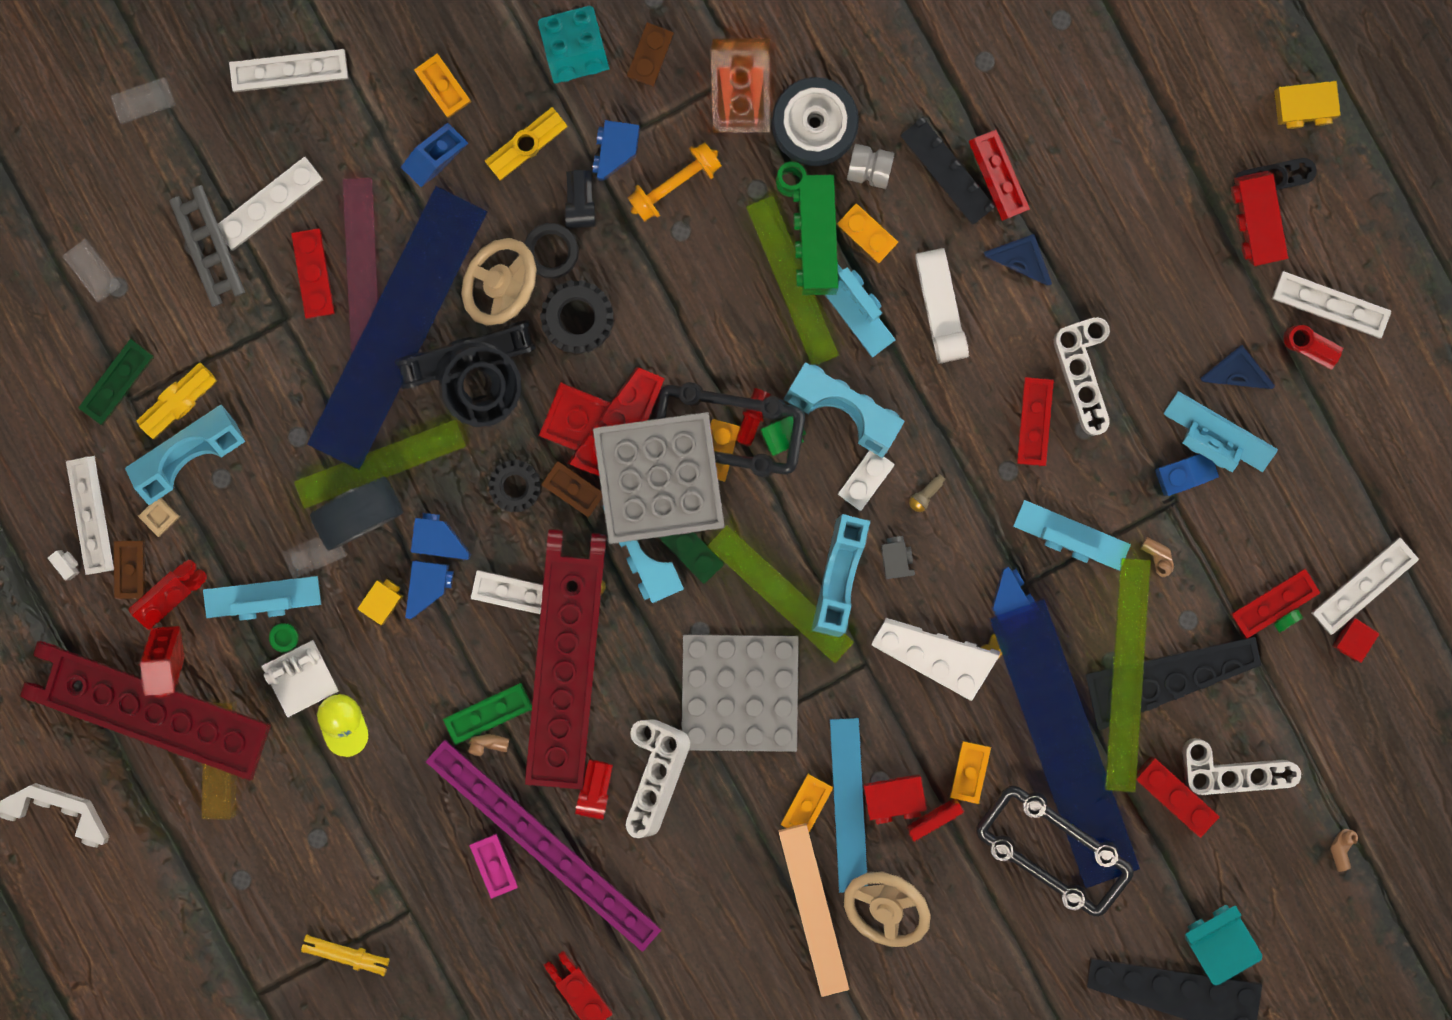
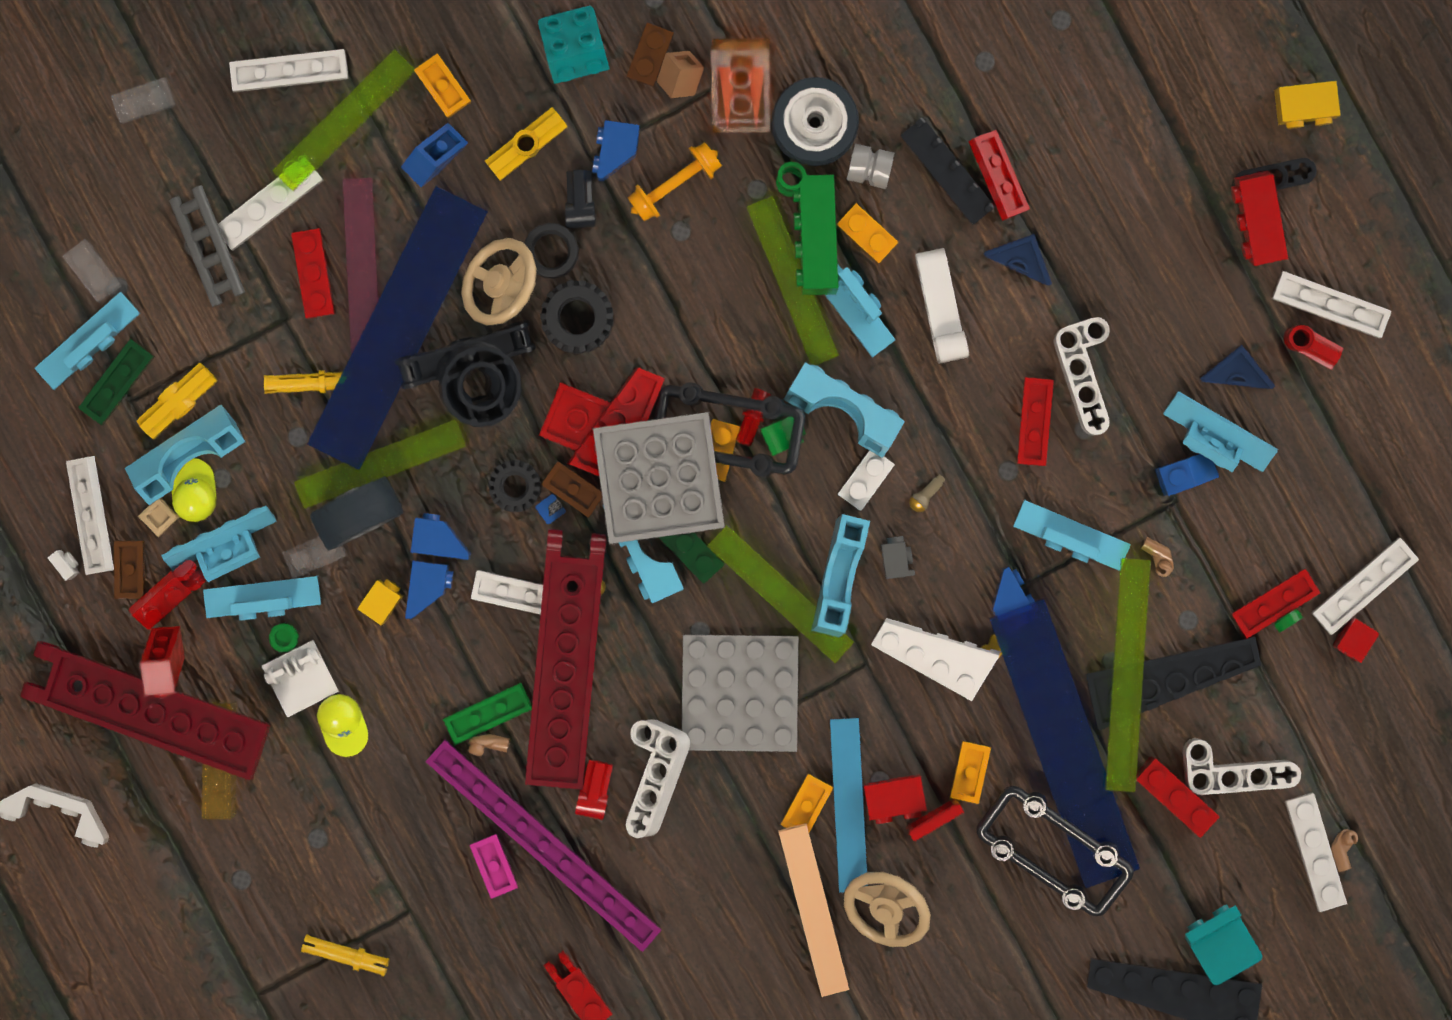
(91, 337): none -> medium azure bracket
(194, 491): none -> neon yellow cap
(223, 547): none -> medium azure bracket
(301, 382): none -> yellow pin
(343, 121): none -> clear neon green plate
(550, 509): none -> blue sticker
(680, 74): none -> medium nougat panel
(1315, 852): none -> white plate

